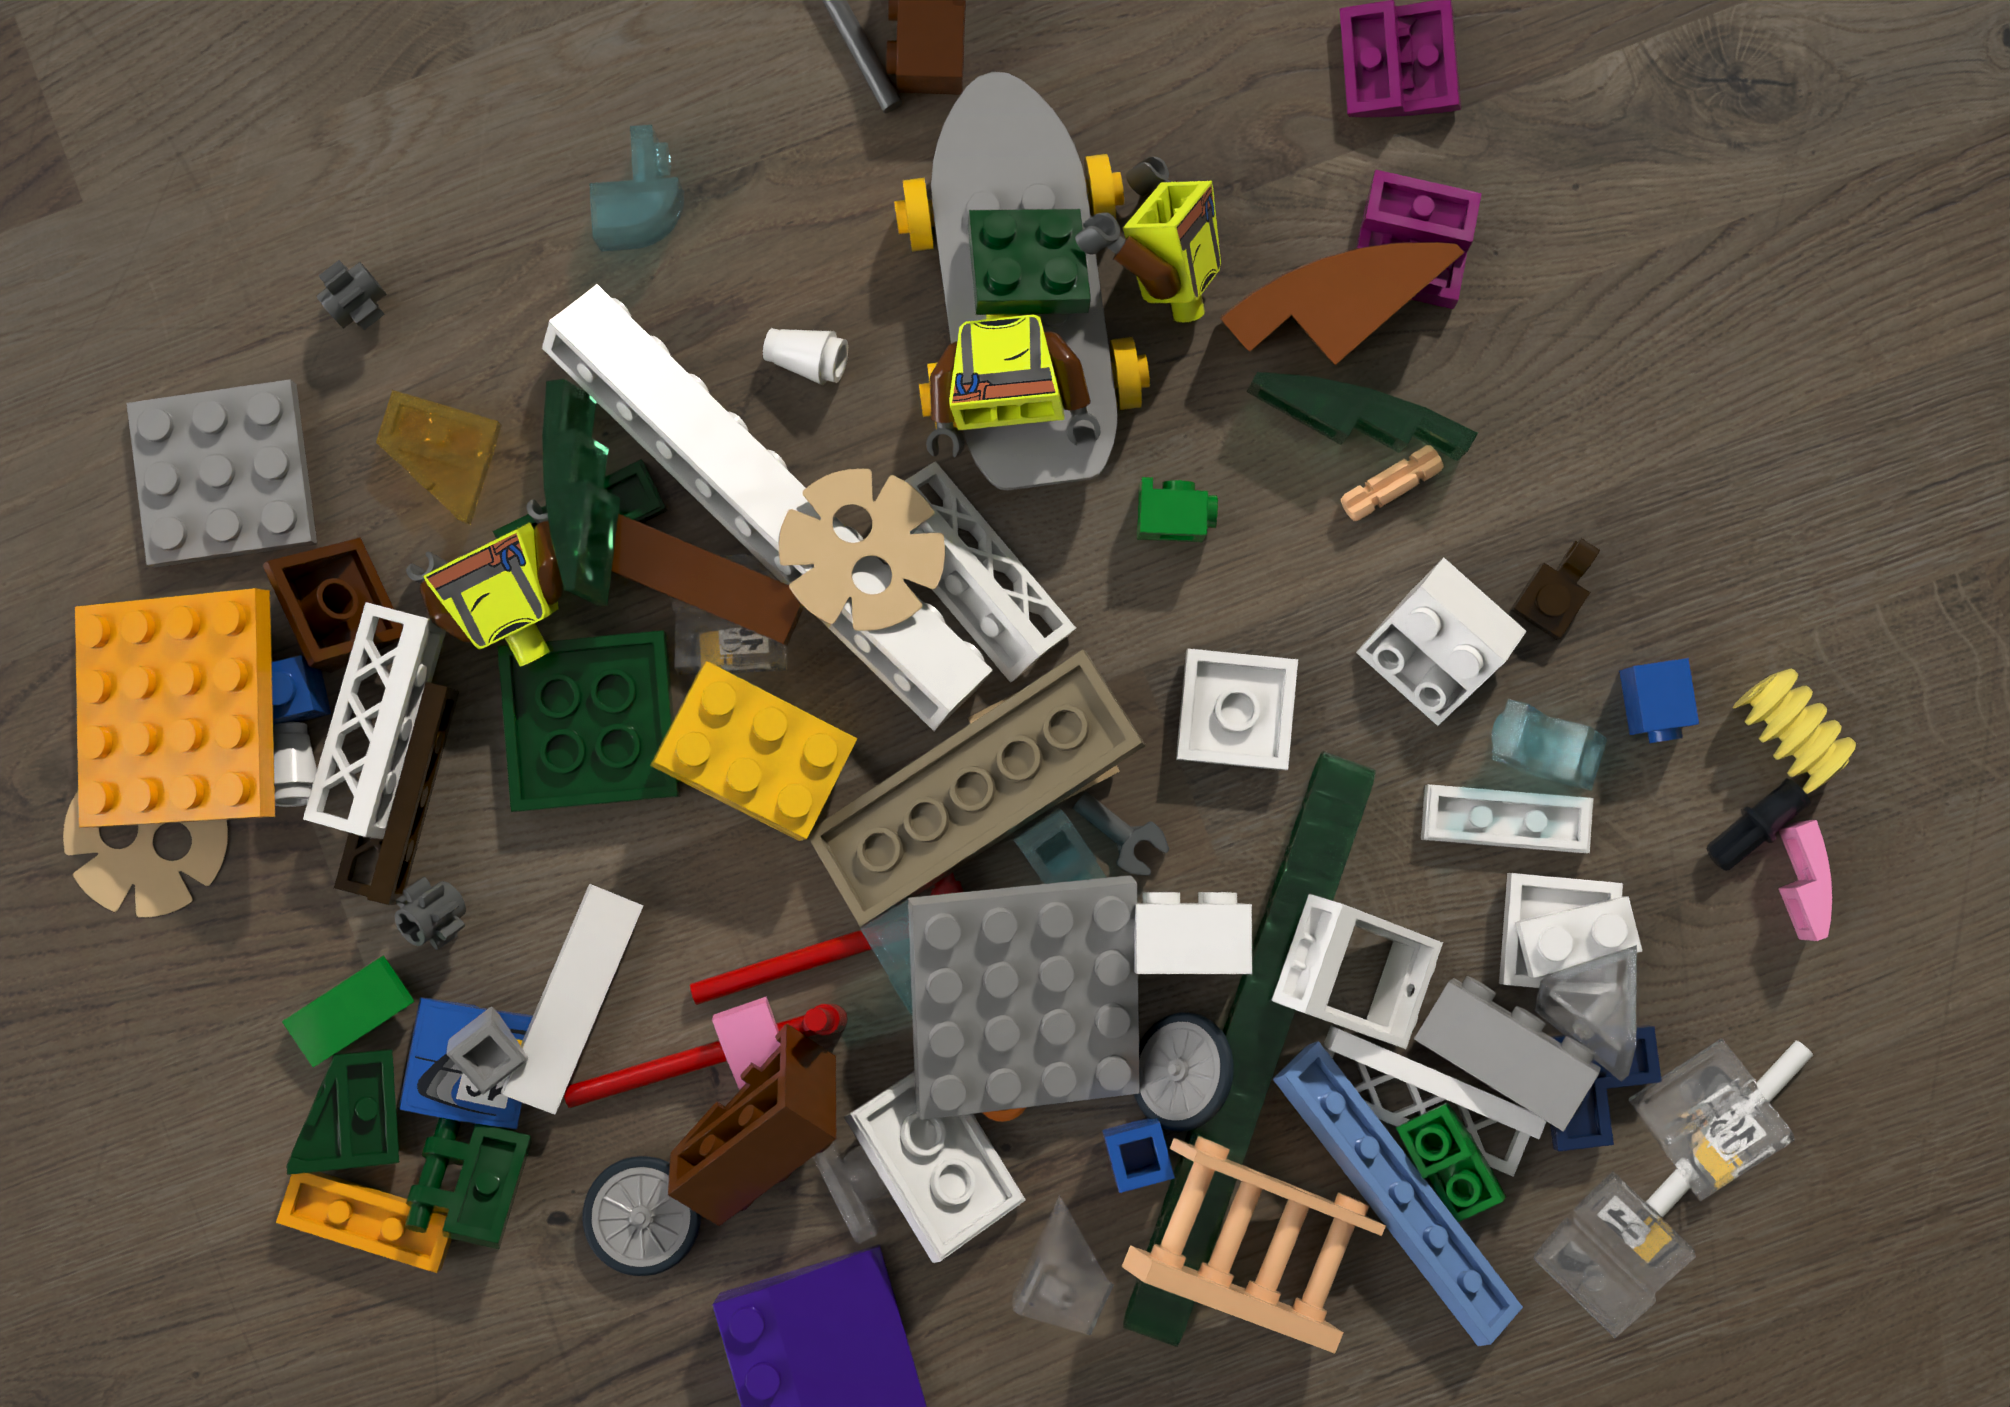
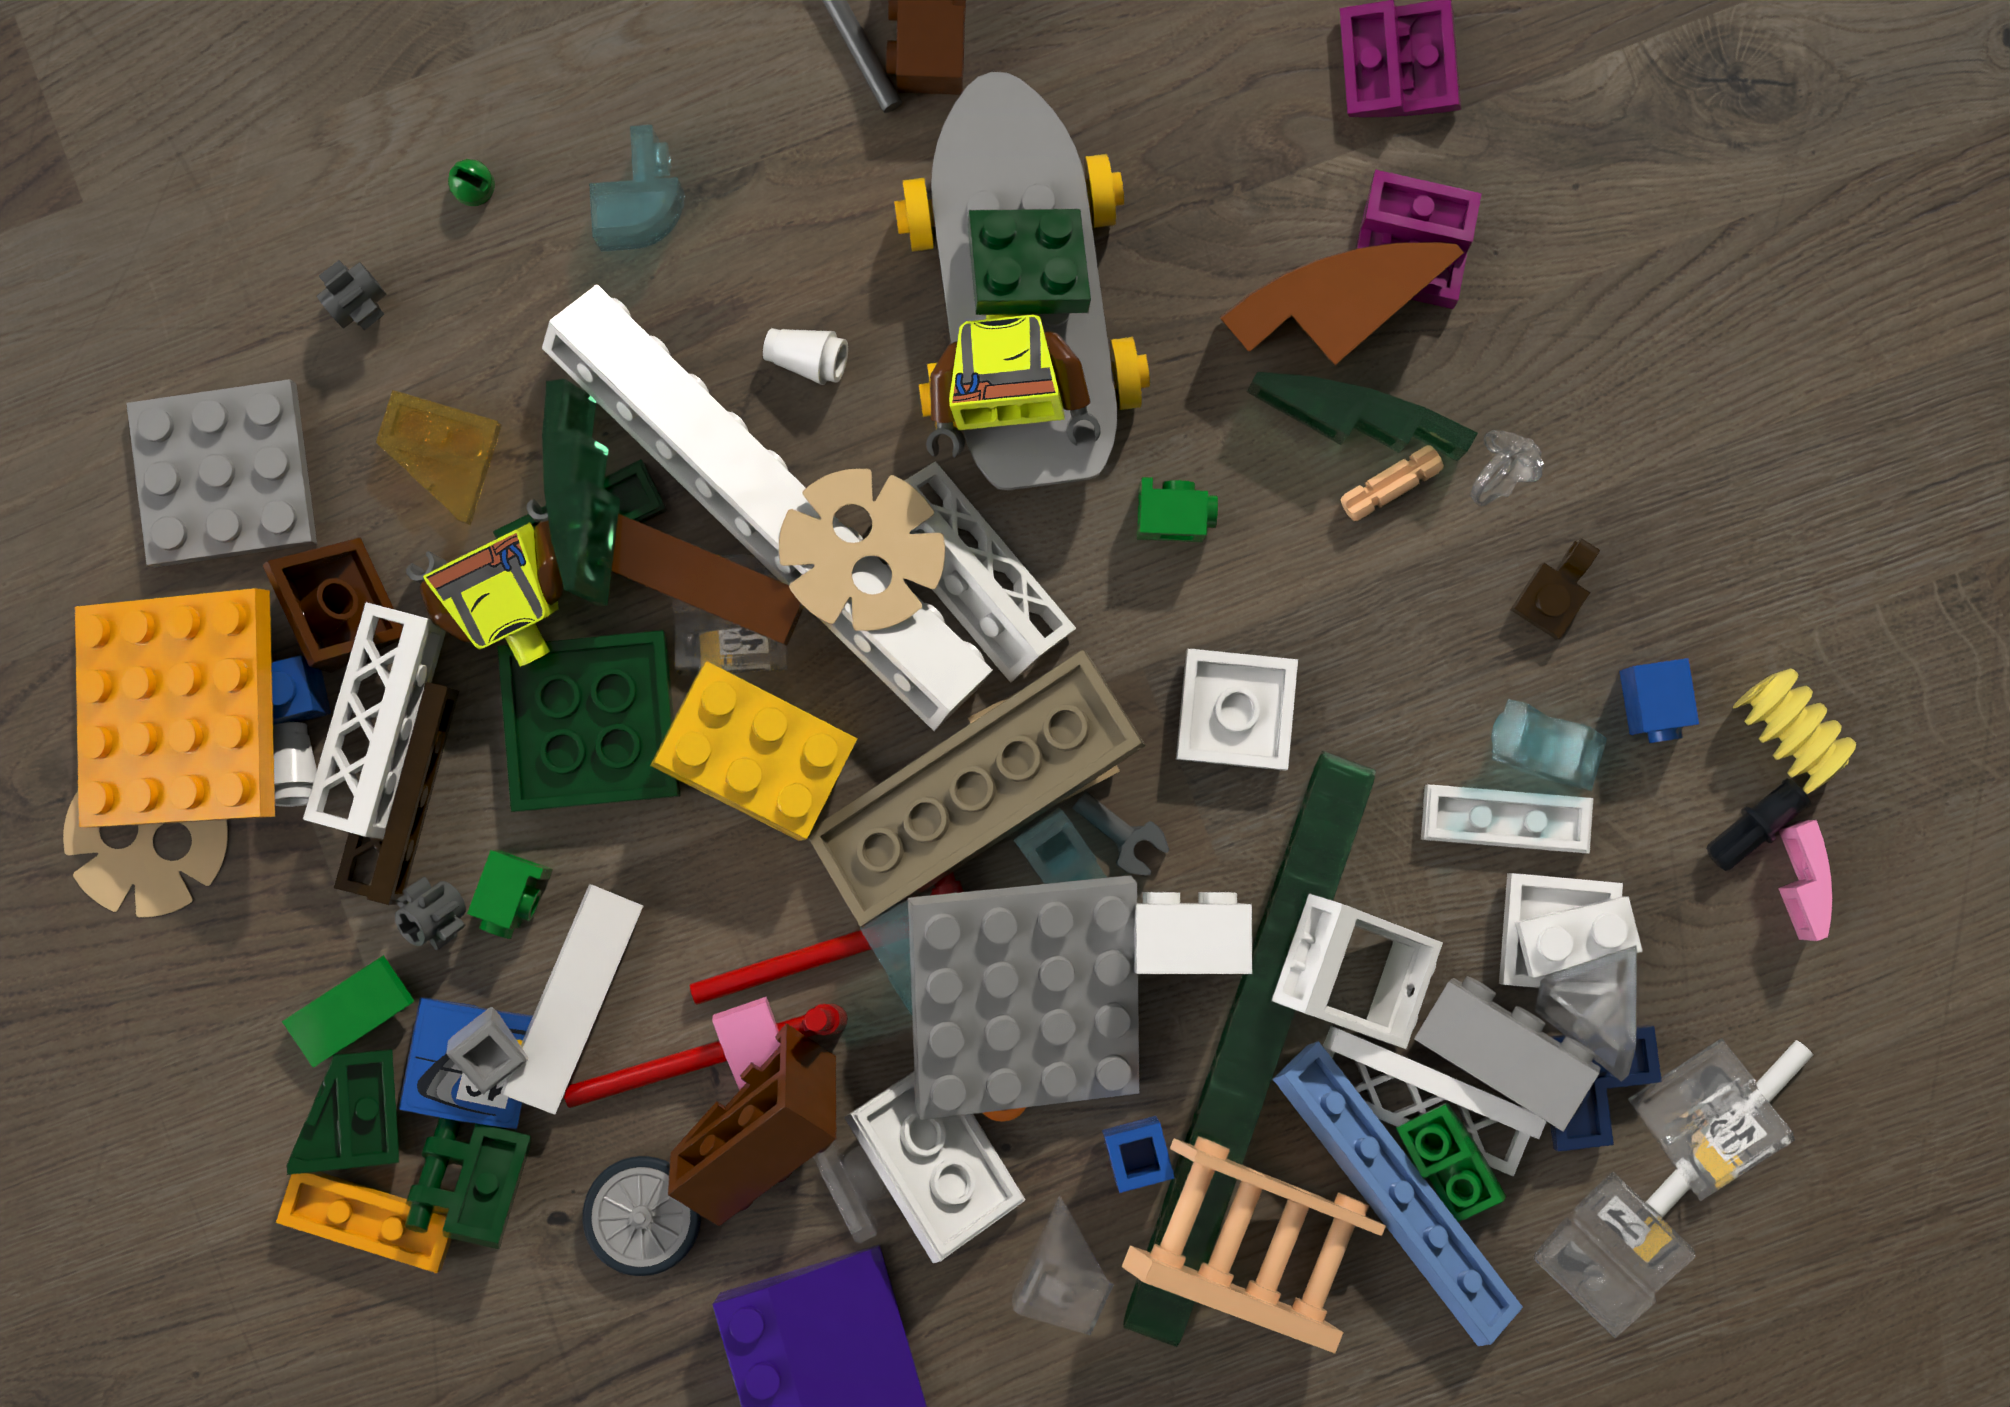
(466, 192): none -> green hinge
(507, 892): none -> green brick
(1166, 242): torso -> none
(1184, 1071): light grey wheel -> none
(1441, 642): white slope -> none
(1520, 464): none -> clear piece

